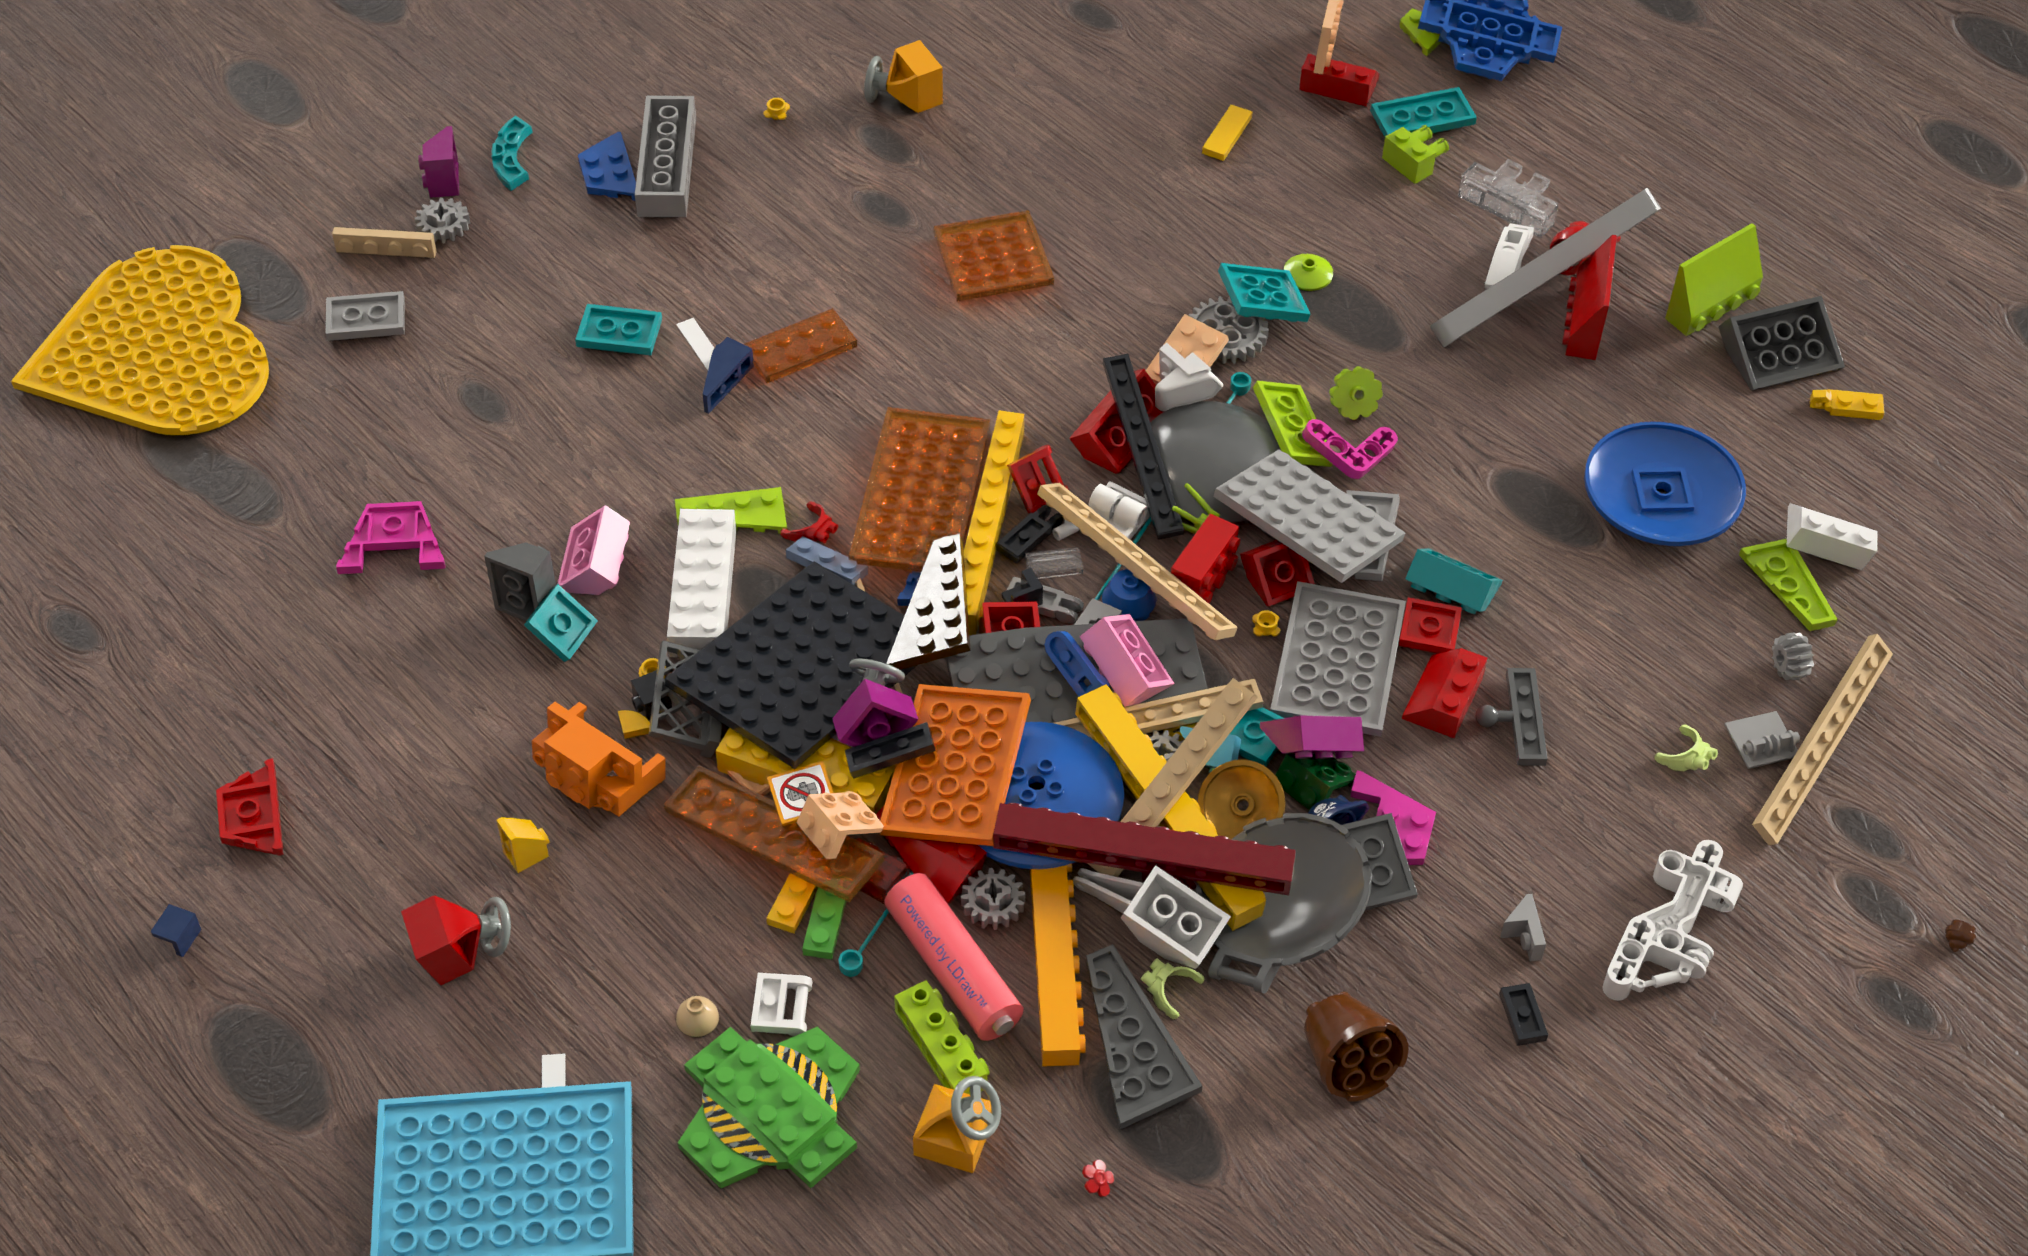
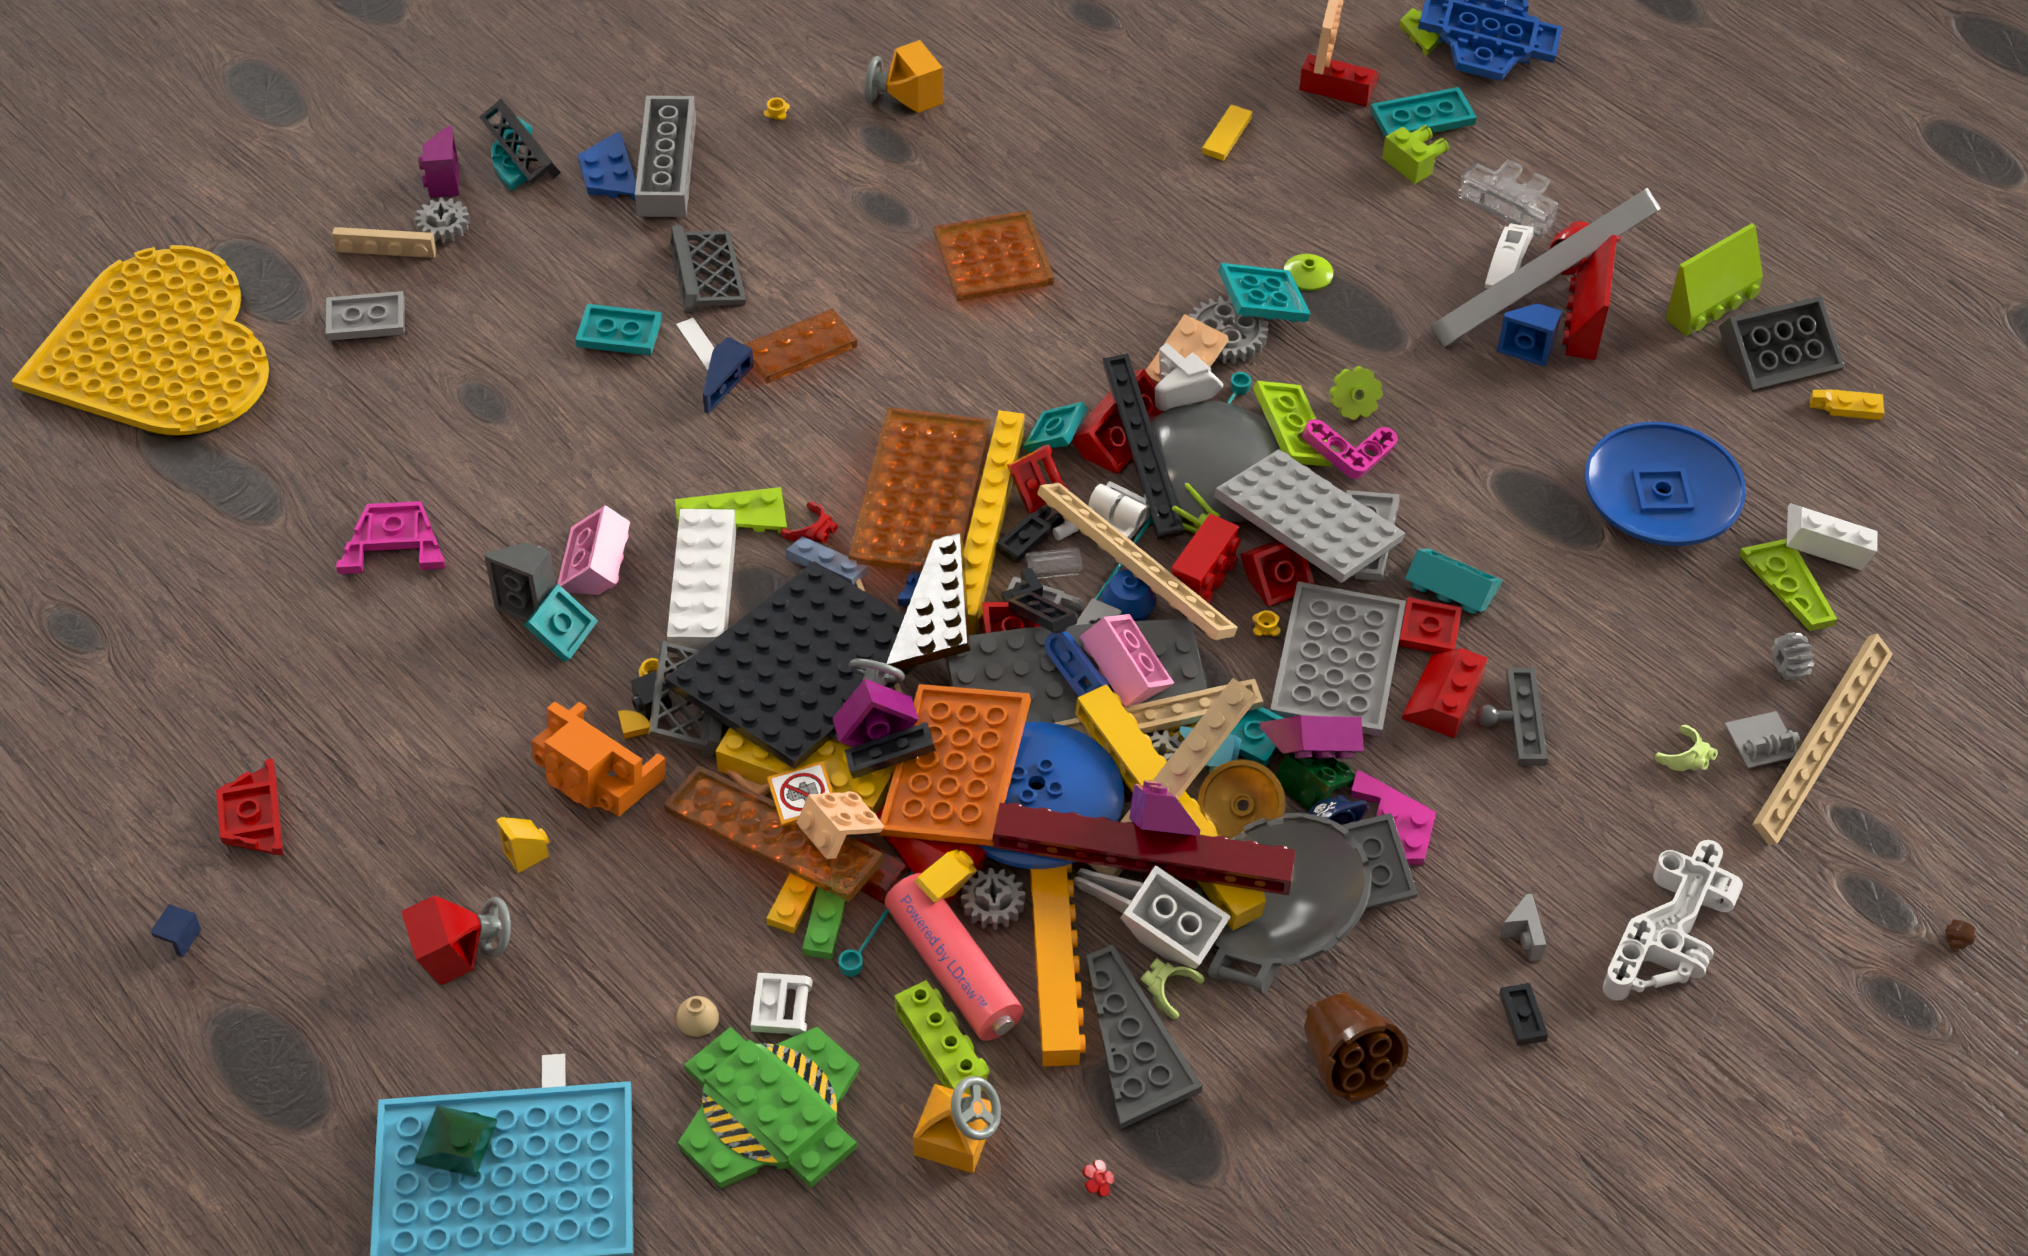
(456, 1141): none -> dark green slope
(526, 139): none -> black fence
(688, 269): none -> dark grey fence
(946, 875): none -> yellow slope
(1042, 612): none -> black plate
(1056, 427): none -> teal plate
(1160, 810): none -> magenta slope
(1530, 333): none -> blue slope

